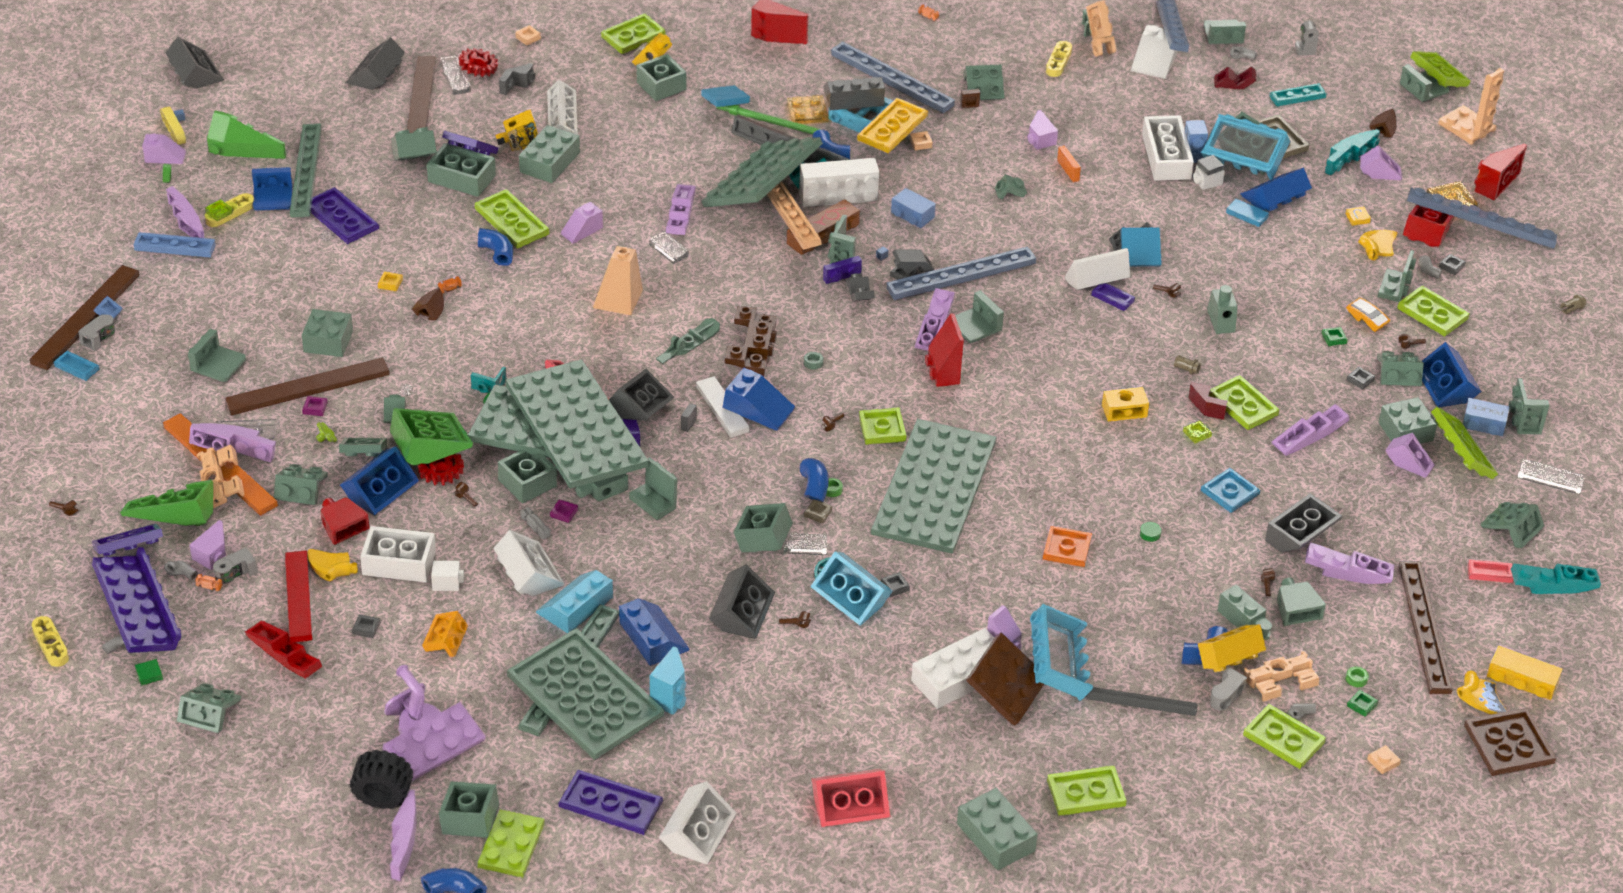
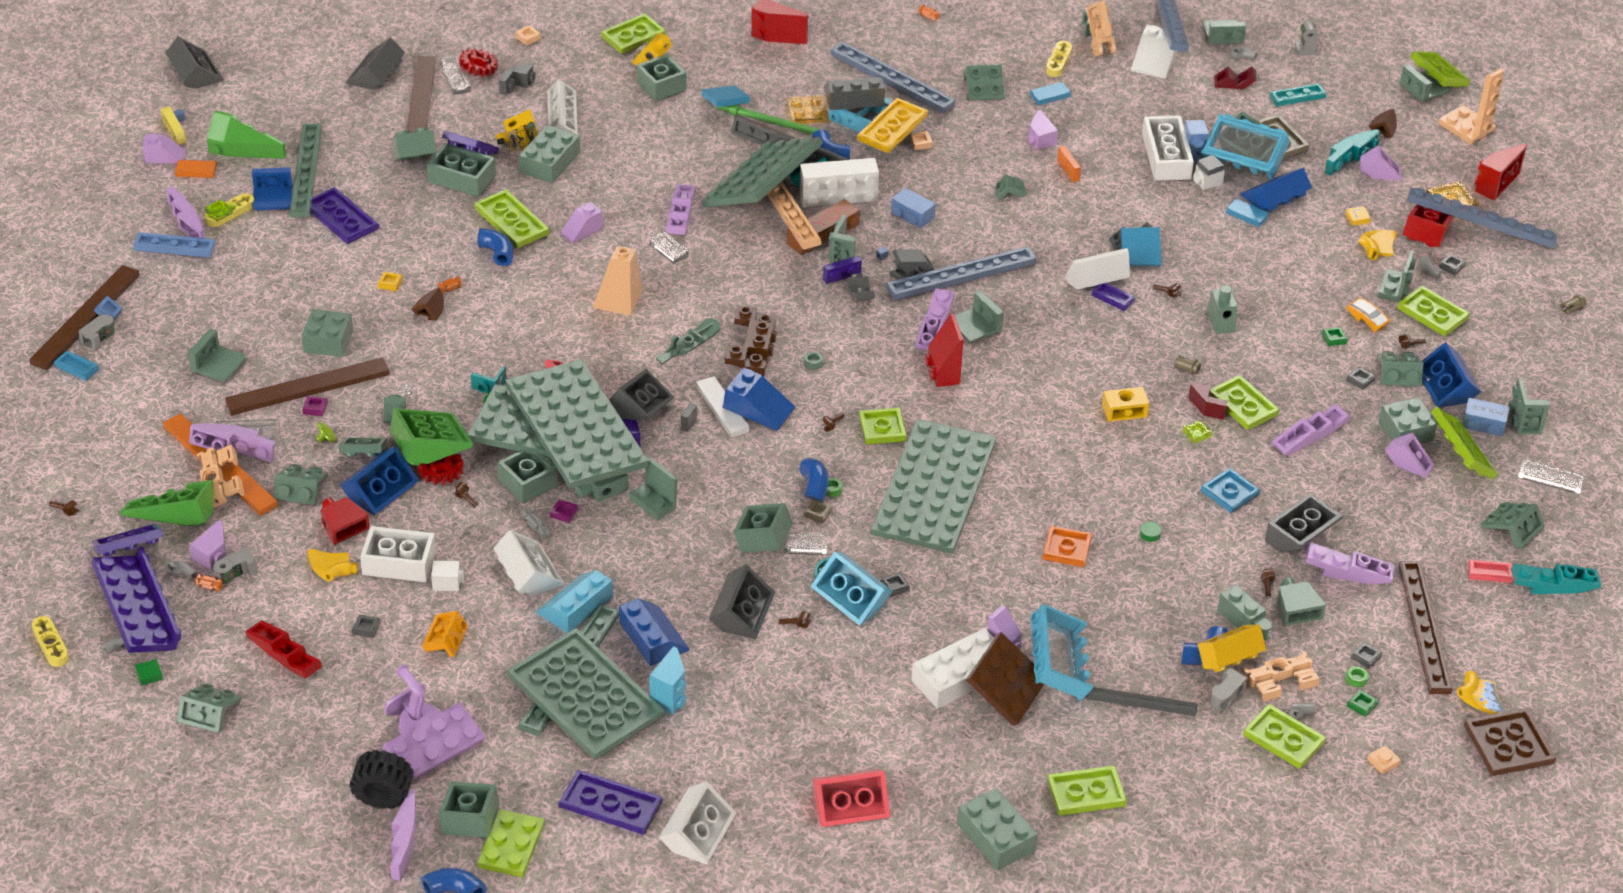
(167, 170): bright green tile -> none
(196, 168): none -> orange tile
(298, 596): red tile -> none
(970, 98): reddish brown tile -> none
(1050, 93): none -> tile
(1366, 655): none -> dark grey tile
(1524, 672): yellow brick -> none

